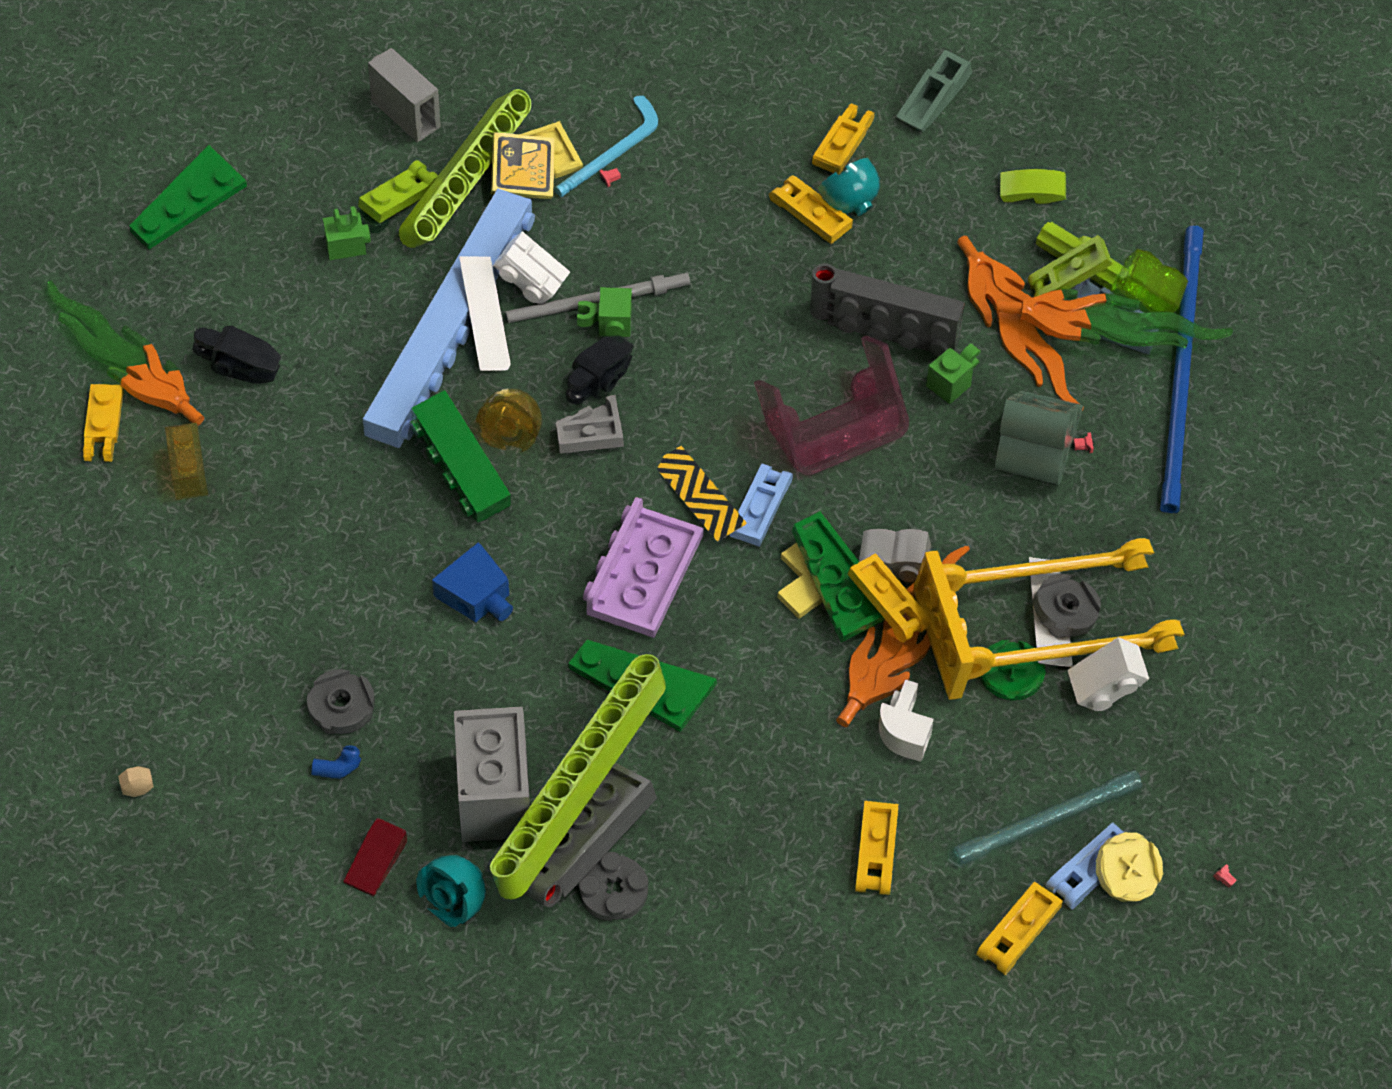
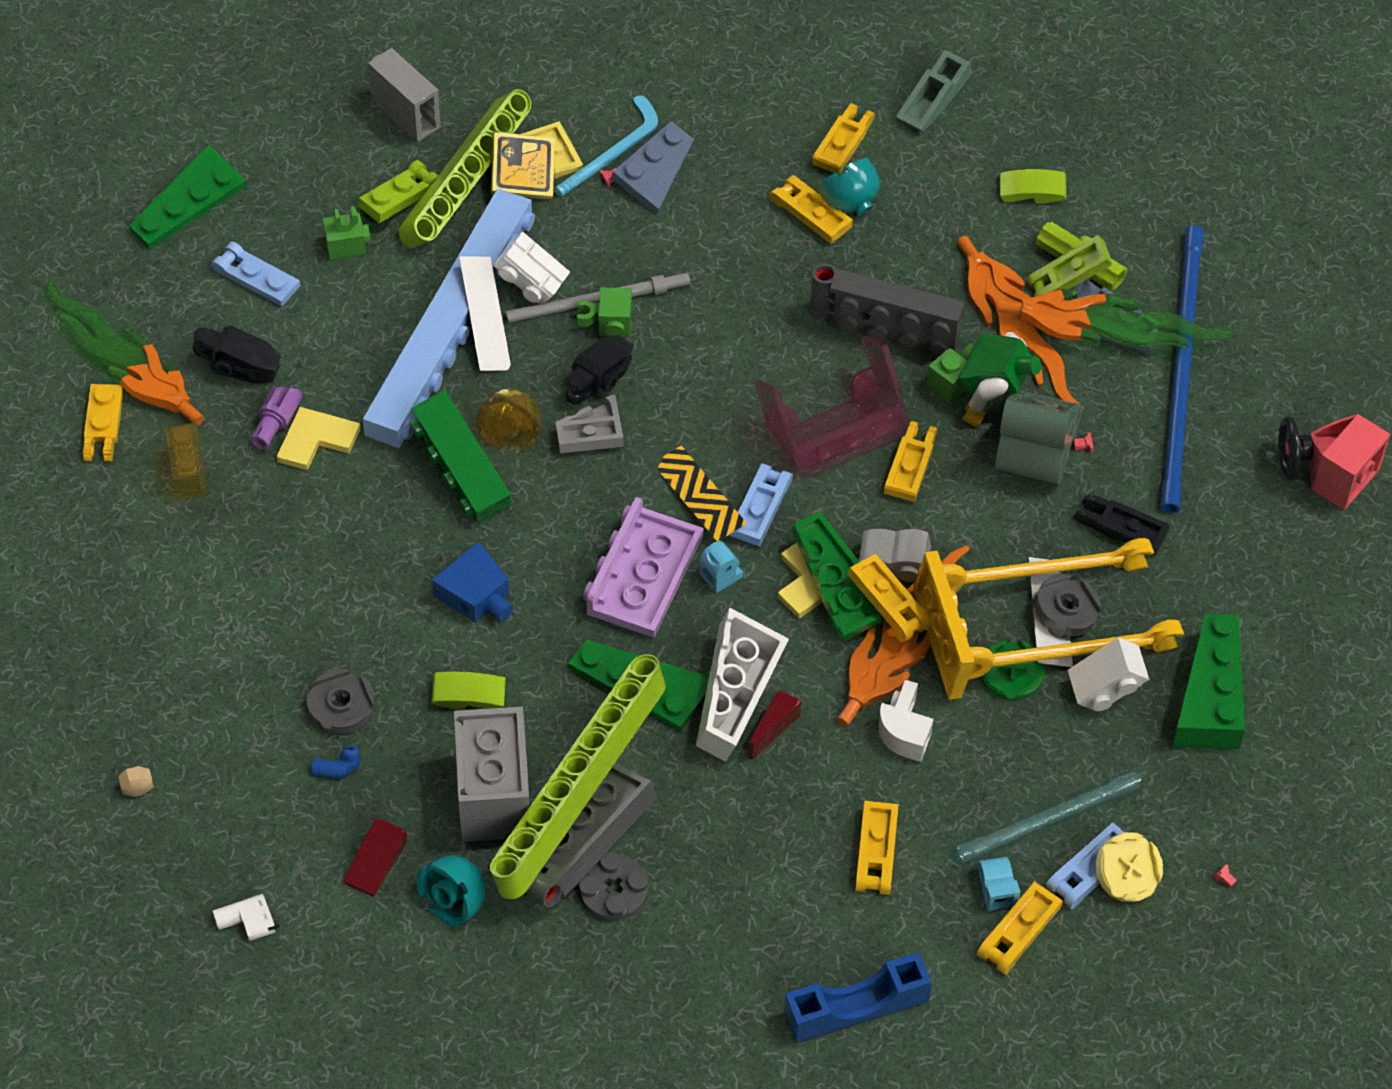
(251, 913): none -> white piece
(255, 274): none -> light blue plate
(275, 414): none -> medium lavender arm
(313, 430): none -> light yellow tile
(473, 689): none -> lime slope
(654, 166): none -> sand blue wing
(722, 566): none -> medium azure leg
(738, 674): none -> white wedge
(778, 717): none -> dark red slope
(891, 989): none -> blue arch
(910, 464): none -> yellow hinge
(994, 370): none -> green torso
(998, 883): none -> medium azure leg
(1121, 521): none -> black hinge
(1151, 282): clear neon green brick -> none
(1214, 694): none -> green wedge
(1339, 456): none -> coral piece

